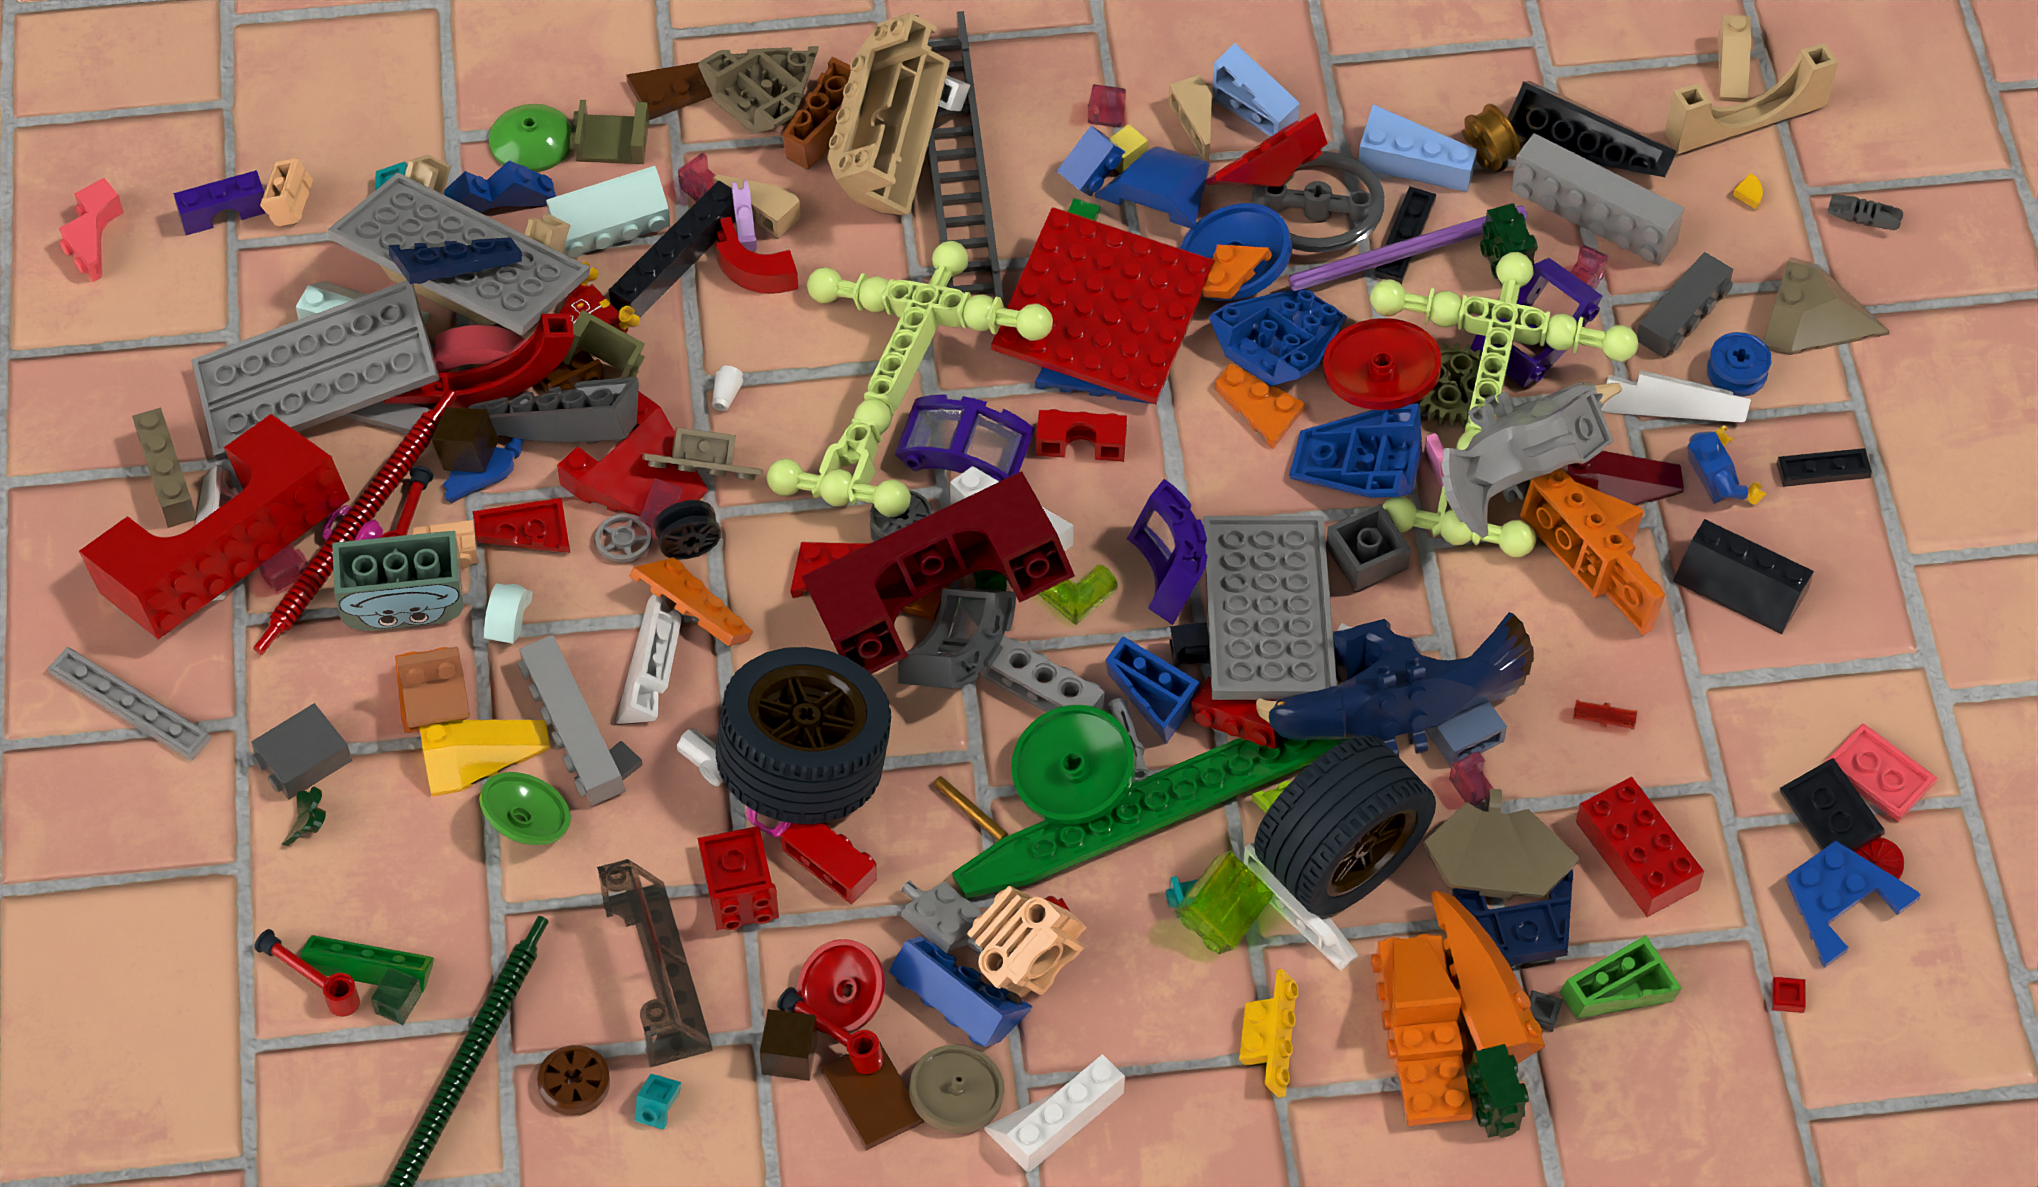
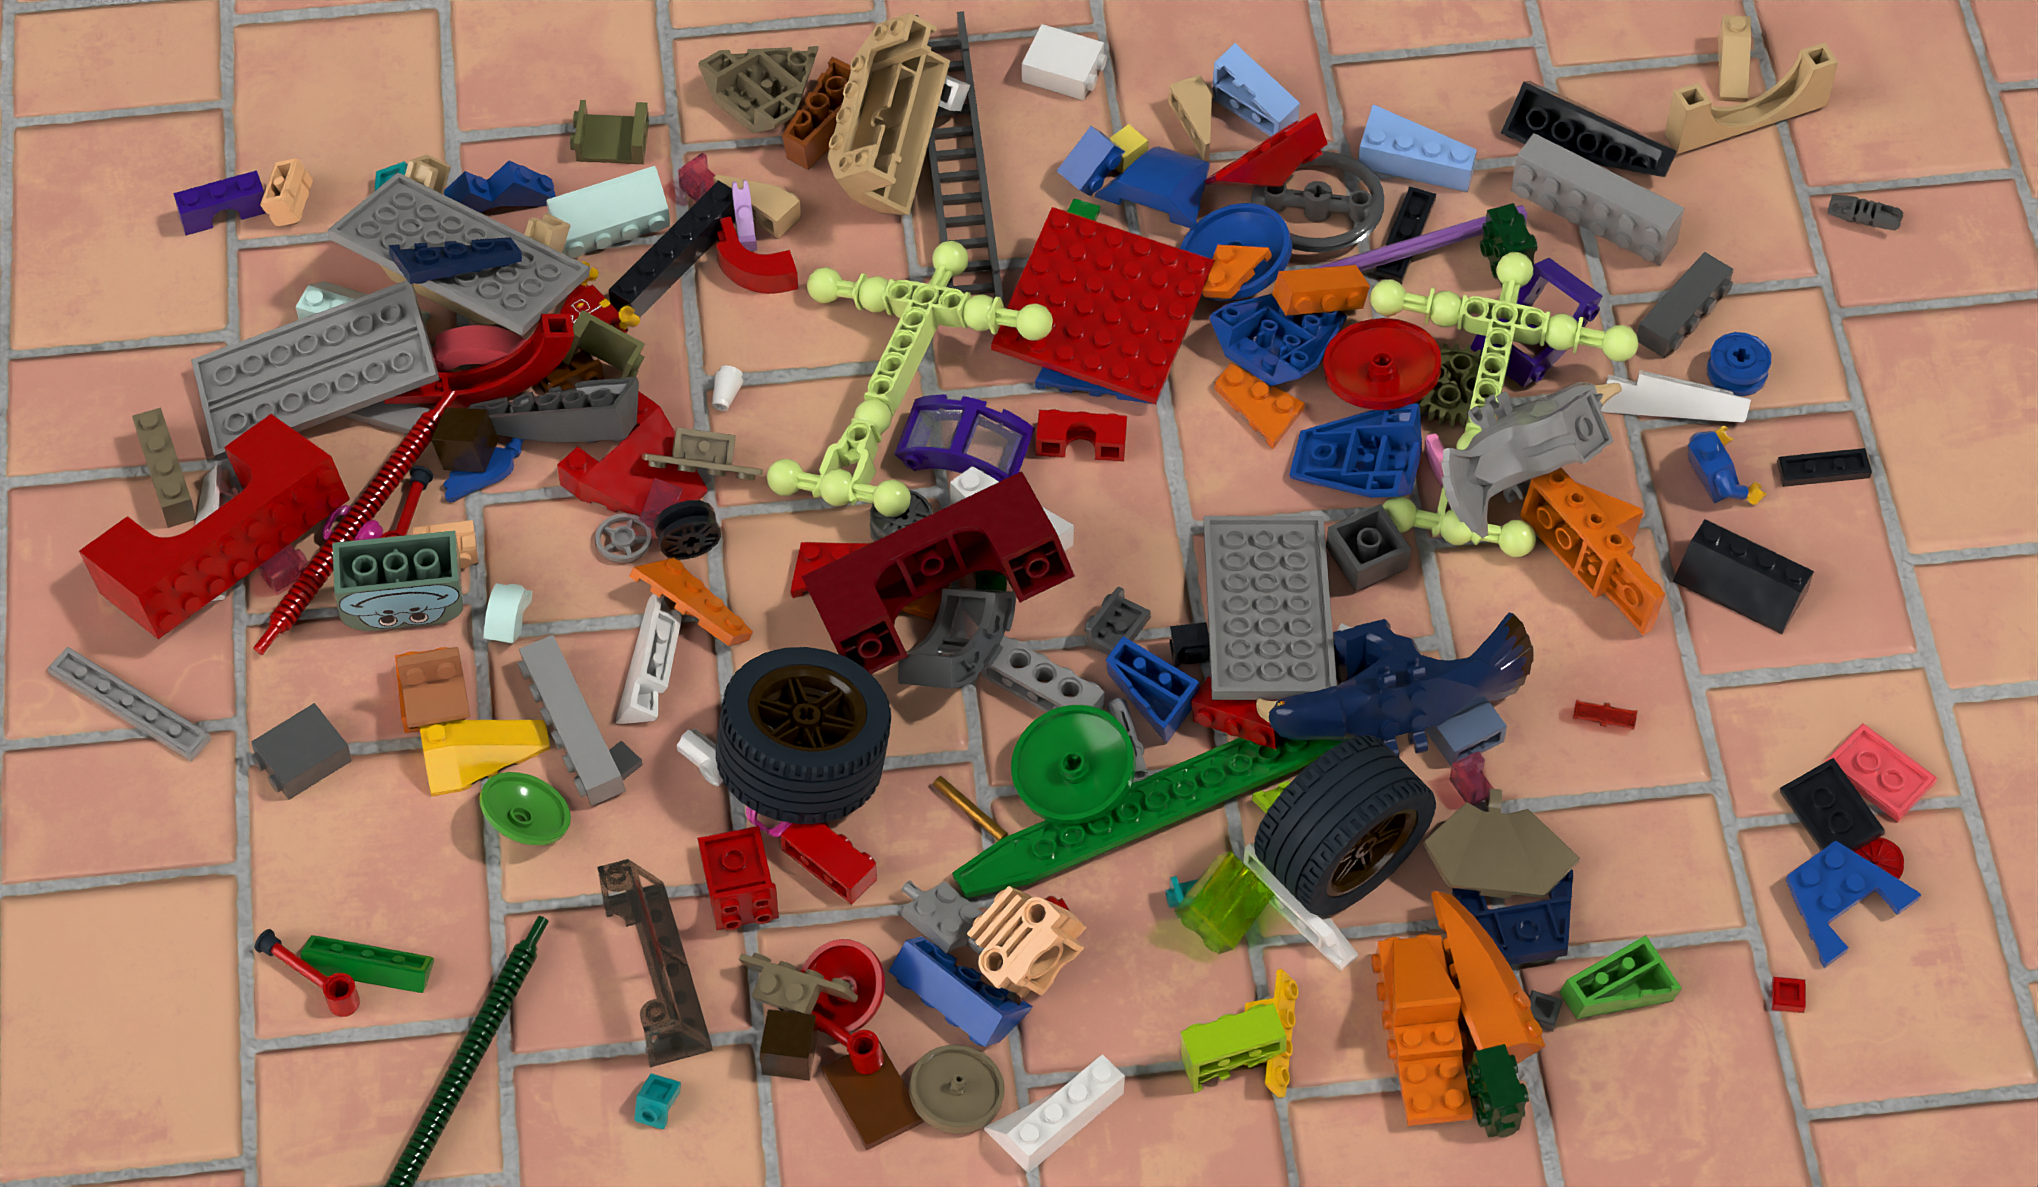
(82, 237): coral arch -> none
(309, 815): dark green animal -> none
(396, 996): clear green panel -> none
(524, 525): red wing -> none
(531, 137): bright green dish -> none
(577, 1097): reddish brown wheel -> none
(669, 88): reddish brown wing -> none
(790, 989): none -> dark tan bracket
(1063, 62): none -> white brick
(1081, 598): clear neon green brick -> none
(1106, 105): clear pink panel -> none
(1114, 620): none -> dark grey bracket
(1173, 547): dark purple window -> none
(1230, 1042): none -> lime wedge
(1320, 290): none -> orange brick
(1491, 136): pearl gold wheel -> none
(1590, 266): clear pink panel -> none
(1628, 477): dark red wedge -> none
(1639, 846): red brick -> none
(1749, 191): yellow tile -> none
(1816, 312): dark tan wedge -> none

